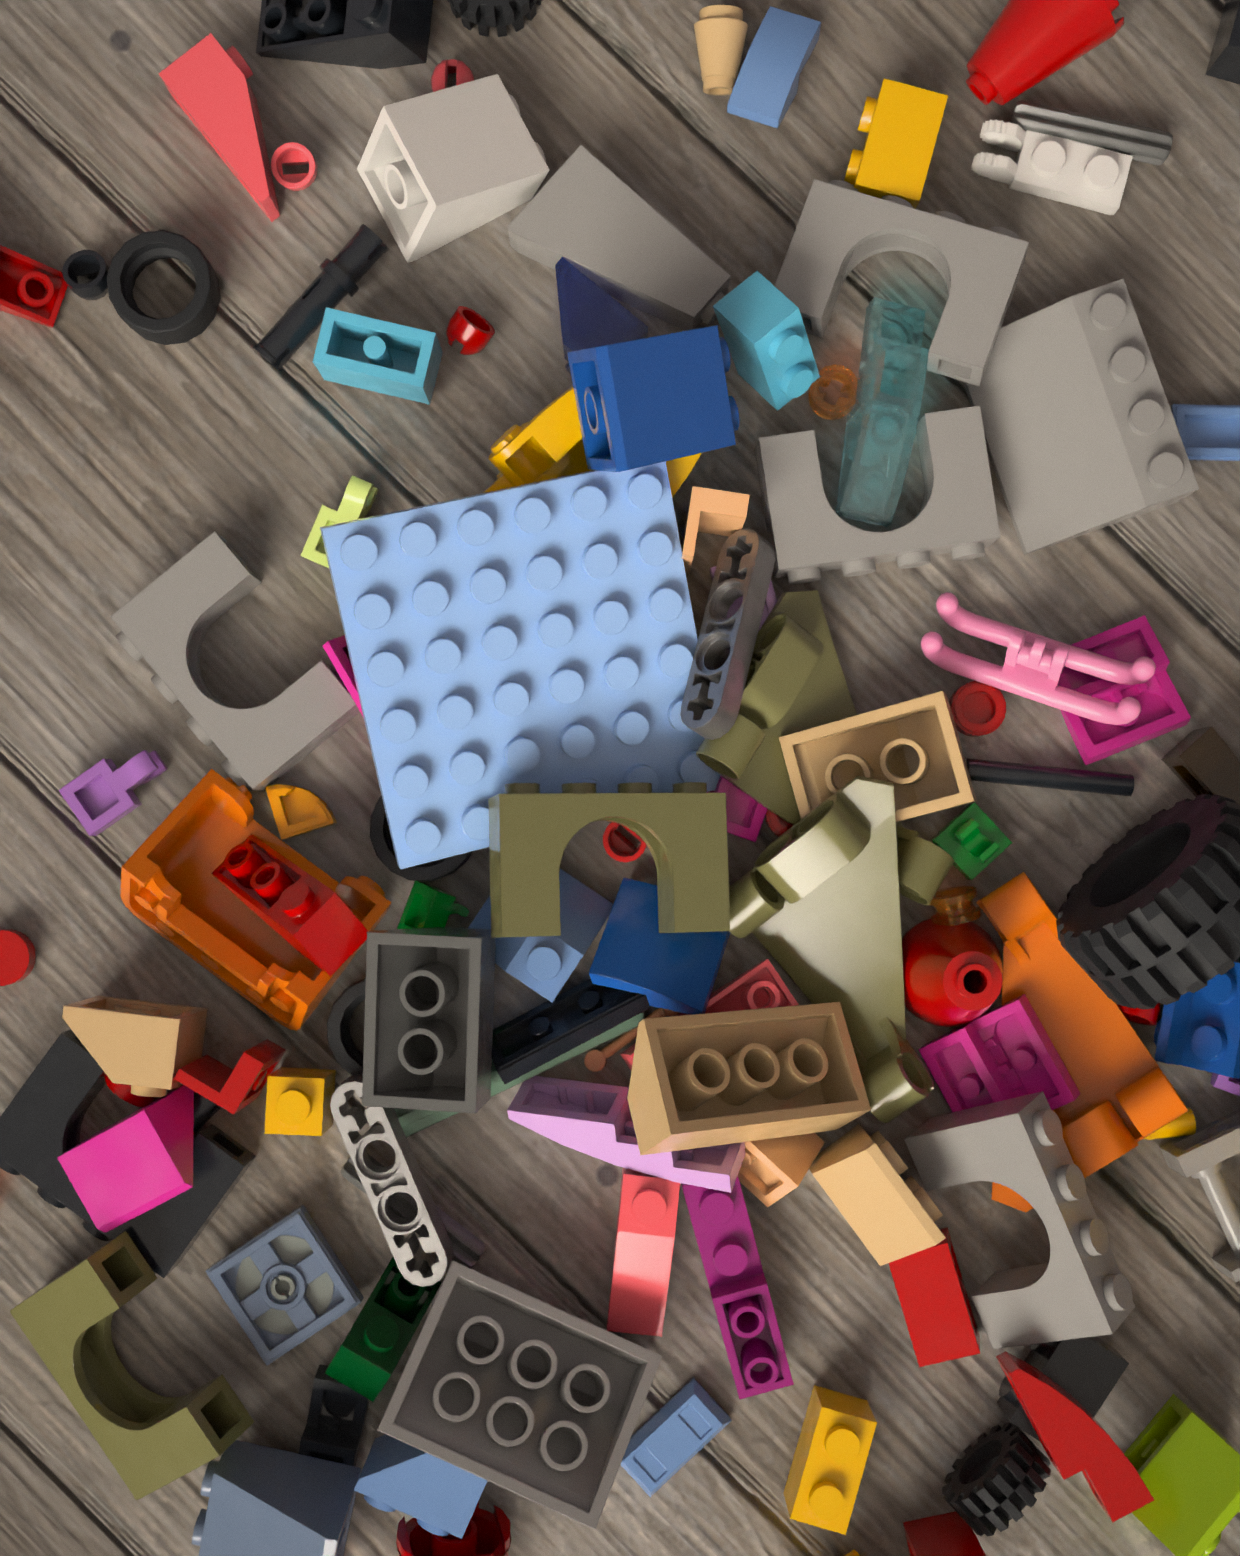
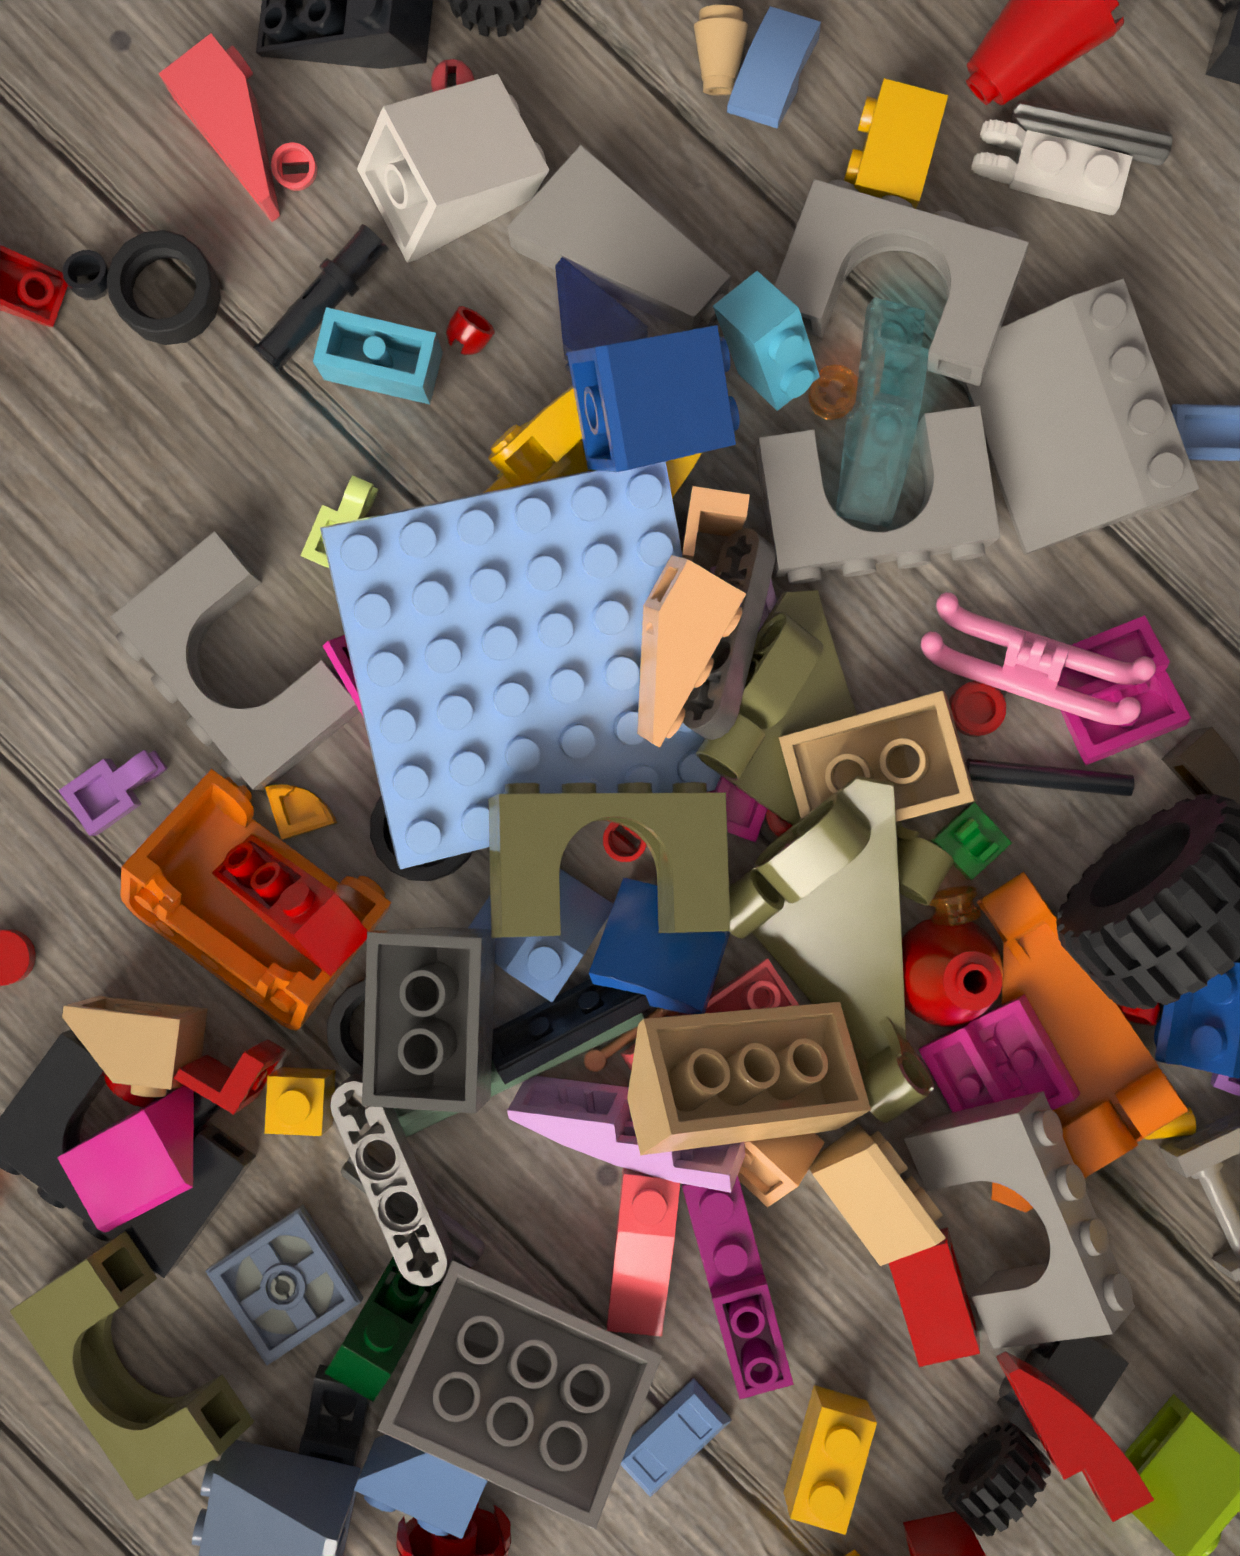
(429, 907): green tile -> none
(680, 632): none -> light nougat slope

